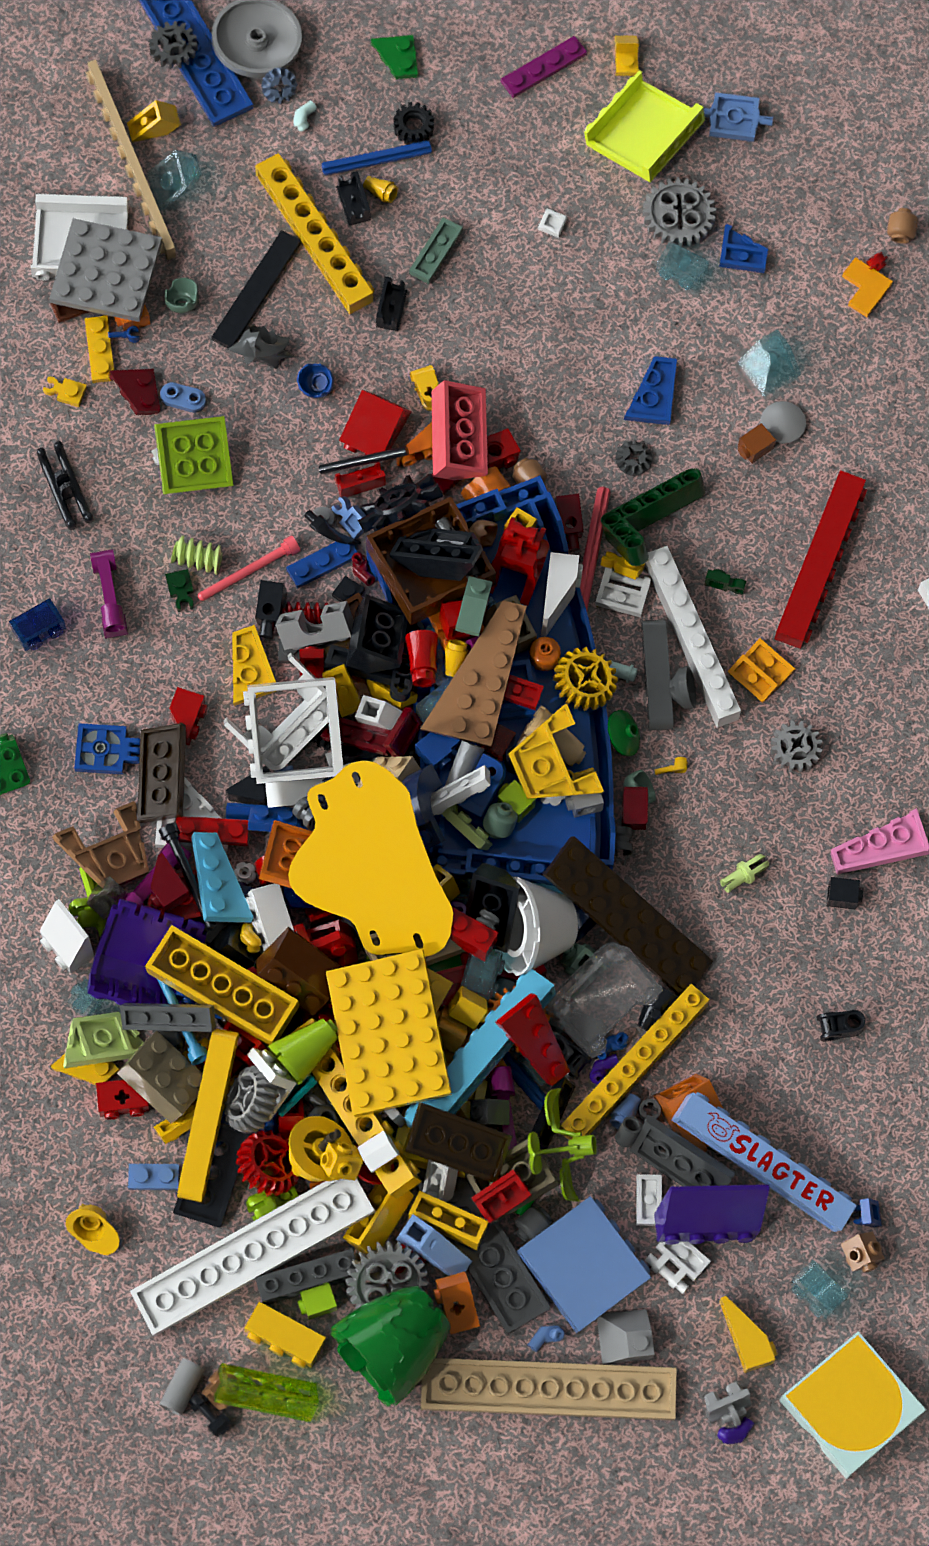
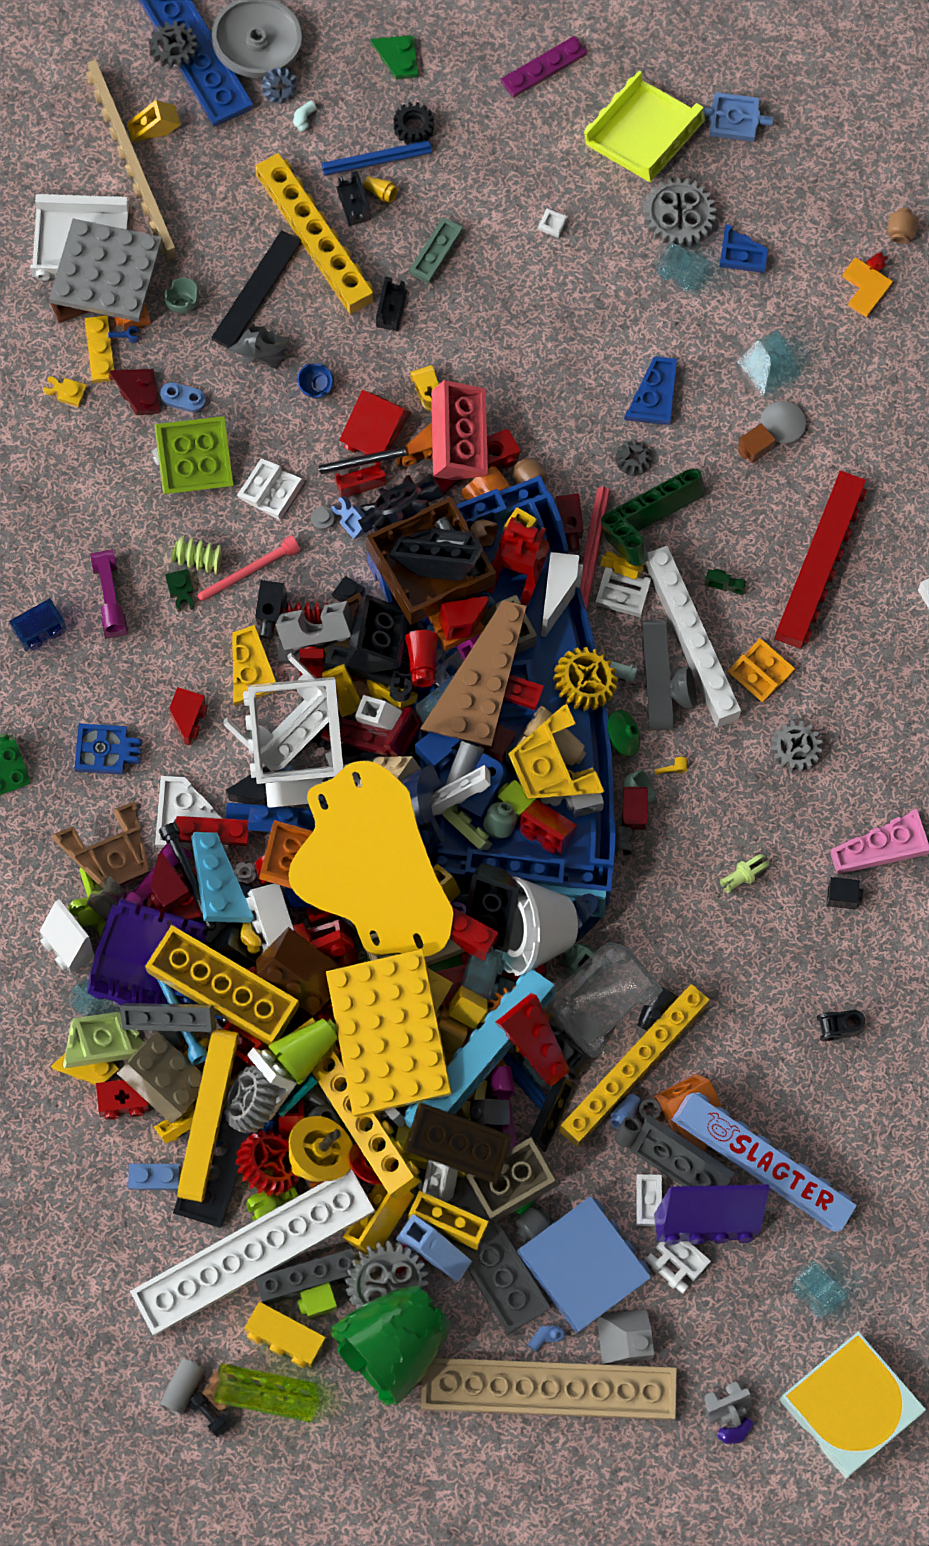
(64, 485): black piece -> none
(92, 1229): yellow piece -> none
(161, 773): dark brown tile -> none
(173, 177): clear light blue slope -> none
(270, 489): none -> white slope
(303, 812): dark grey wheel -> none
(320, 563): blue plate -> none
(323, 527): black bar -> none
(341, 1161): yellow brick -> none
(360, 569): dark red arm -> none
(378, 1151): white piece -> none
(455, 654): yellow cone -> none
(457, 1289): orange brick -> none
(473, 606): sand green slope -> none
(488, 919): dark grey bush -> none
(501, 1196): red hinge -> none
(544, 653): orange head -> none
(547, 827): none -> red slope
(579, 1146): lime plant -> none
(601, 1067): dark purple arm -> none
(615, 1043): blue arm -> none
(626, 55): yellow slope -> none
(627, 916): dark brown plate -> none
(750, 1341): yellow slope -> none
(863, 1252): medium nougat brick -> none
(869, 1213): blue tile -> none

